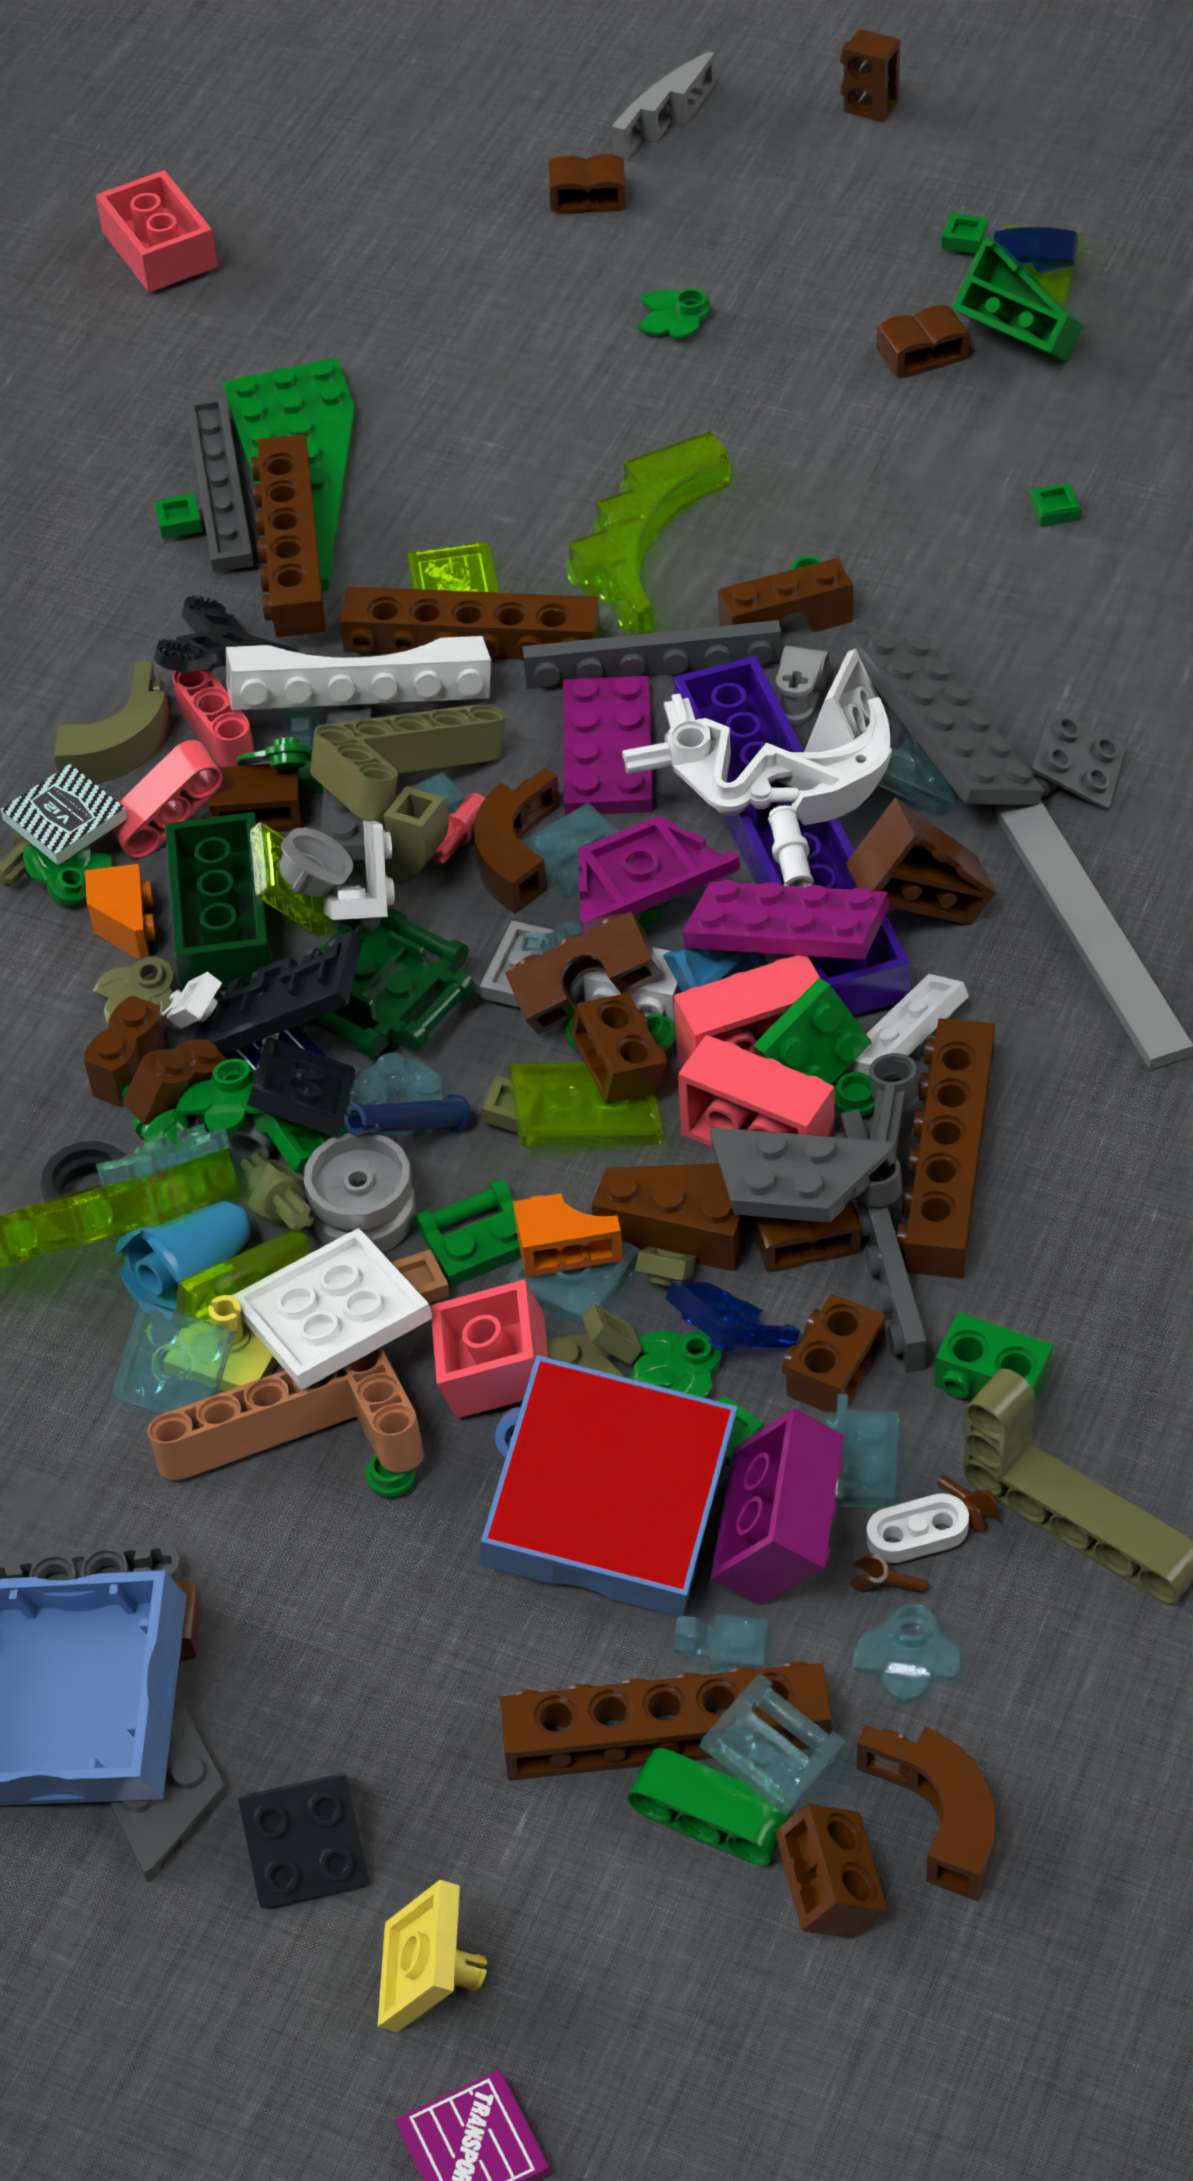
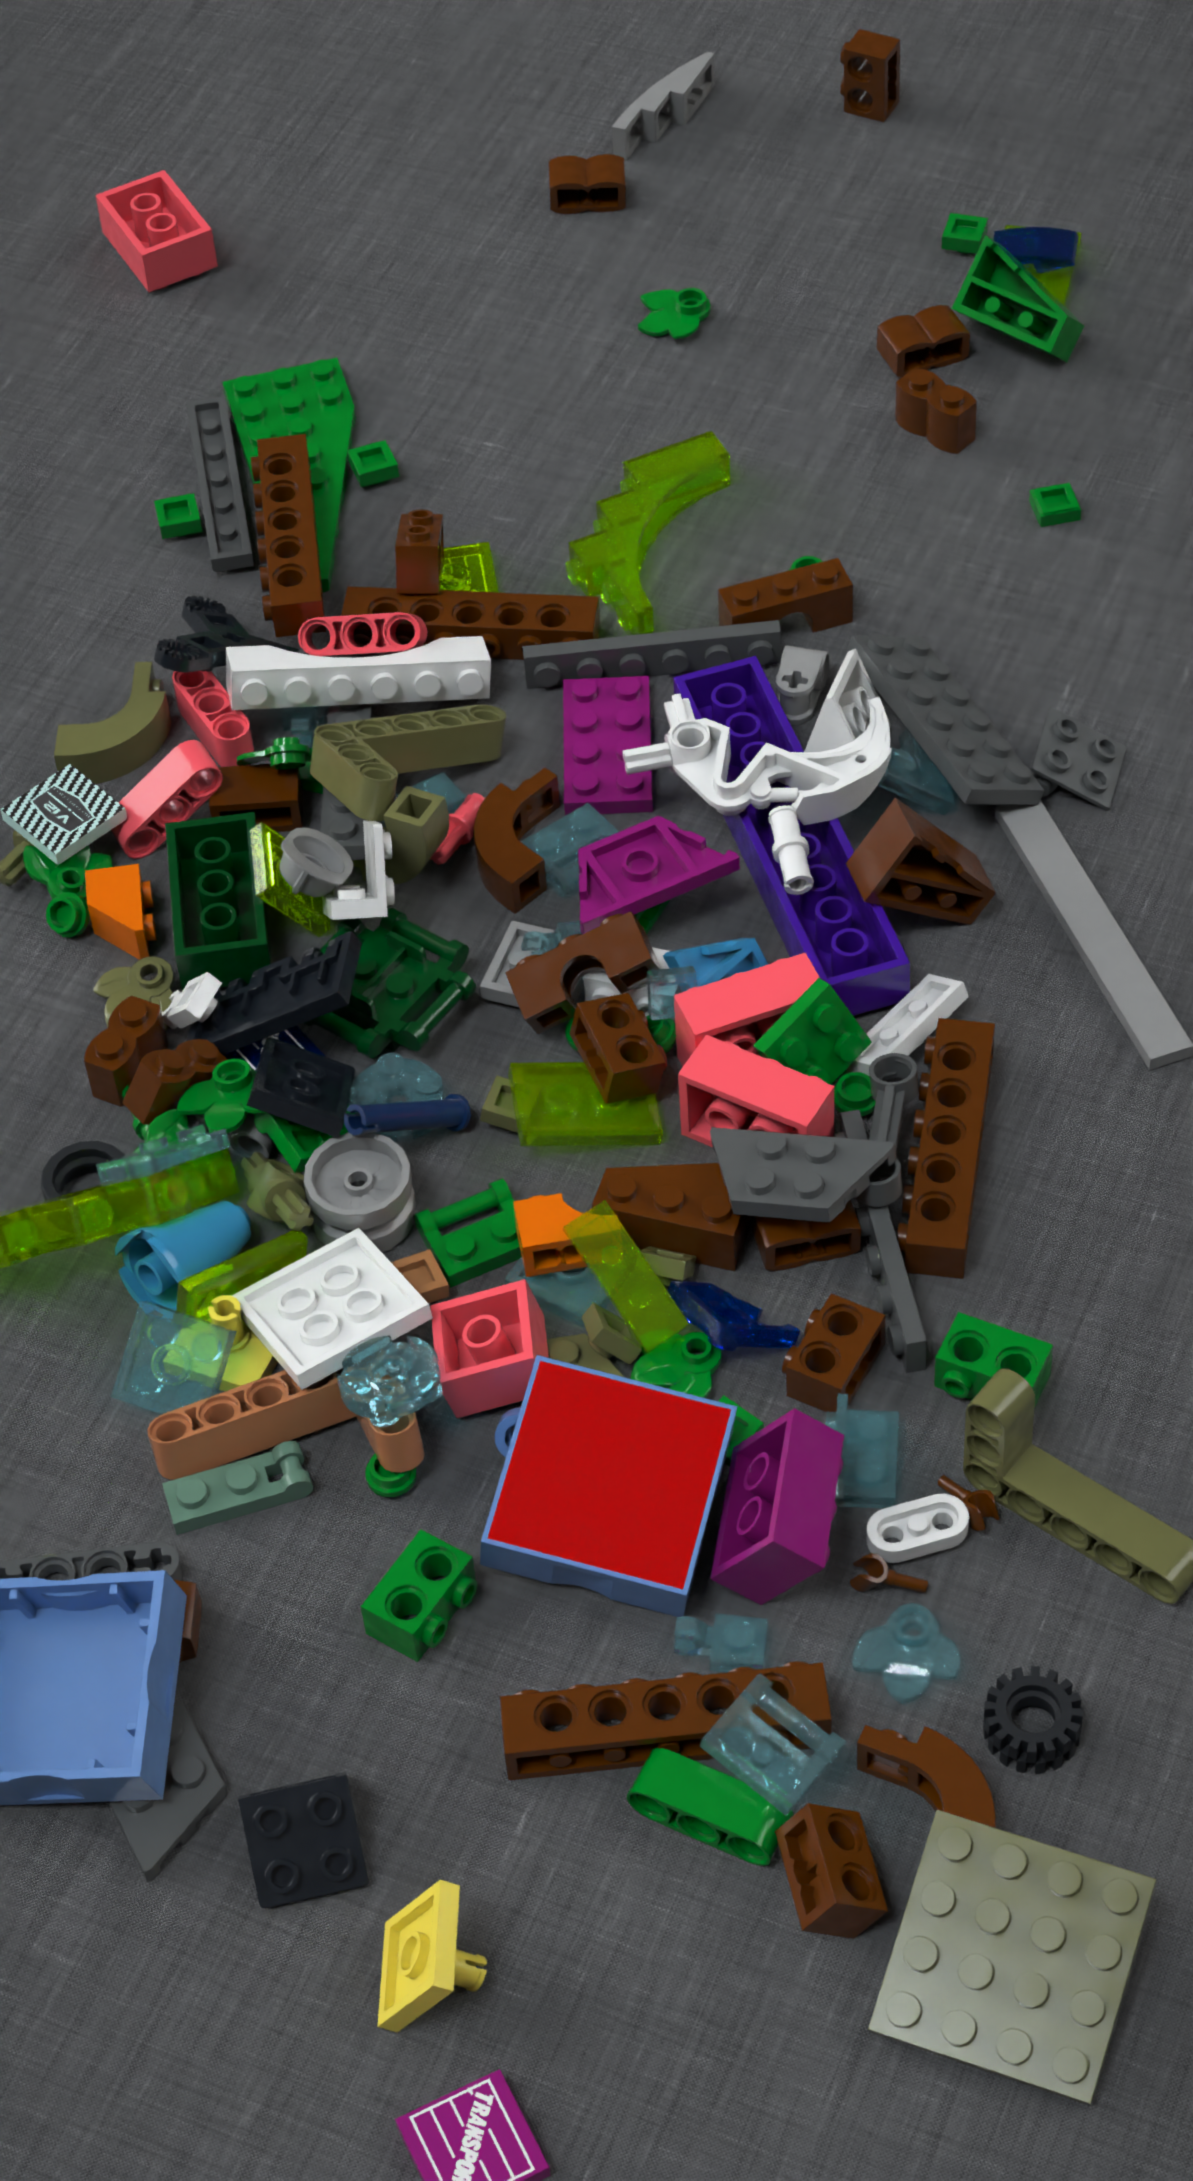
(68, 914): none -> green plate
(238, 1488): none -> sand green plate
(342, 631): none -> coral beam
(373, 463): none -> green plate
(409, 1591): none -> green brick
(413, 1382): none -> clear light blue plate
(419, 552): none -> reddish brown brick
(625, 1276): none -> clear neon green tile
(663, 986): none -> clear light blue tile
(786, 919): magenta plate -> none
(935, 410): none -> reddish brown brick
(1013, 1957): none -> olive plate
(1026, 1746): none -> black tyre

